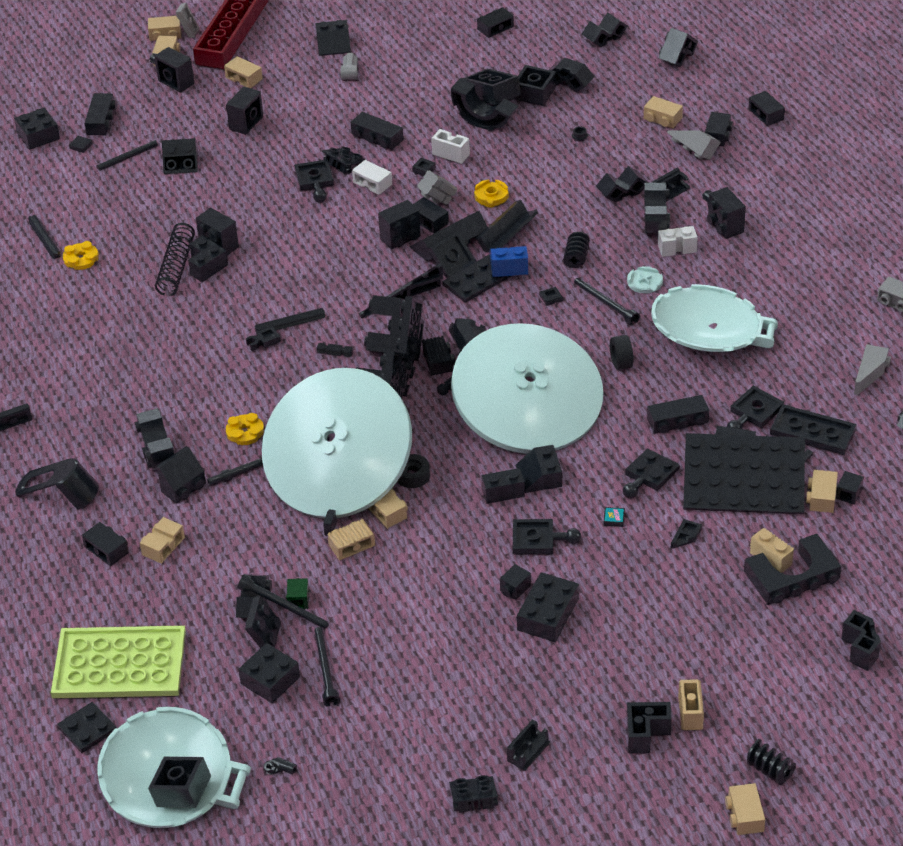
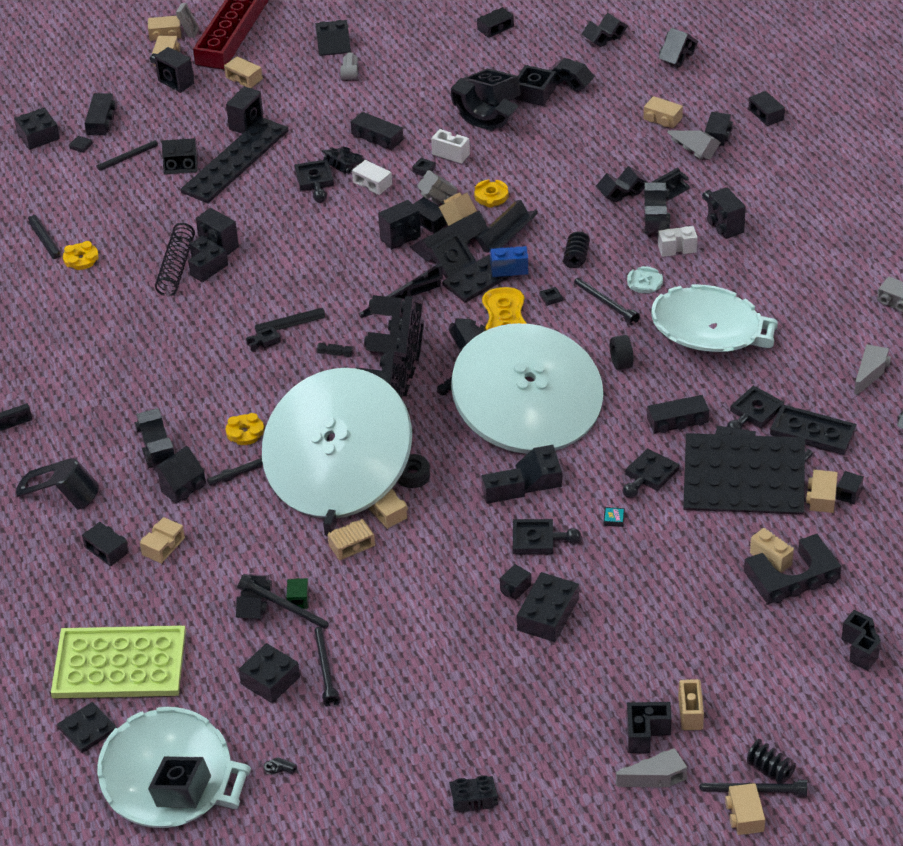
(234, 160): none -> black plate
(262, 623): black plate -> none
(438, 355): black brick -> none
(457, 208): none -> tan brick
(503, 306): none -> yellow plate
(527, 746): black hinge -> none
(579, 133): black plate -> none
(658, 771): none -> light grey slope
(686, 533): black tile -> none
(797, 788): none -> black piece

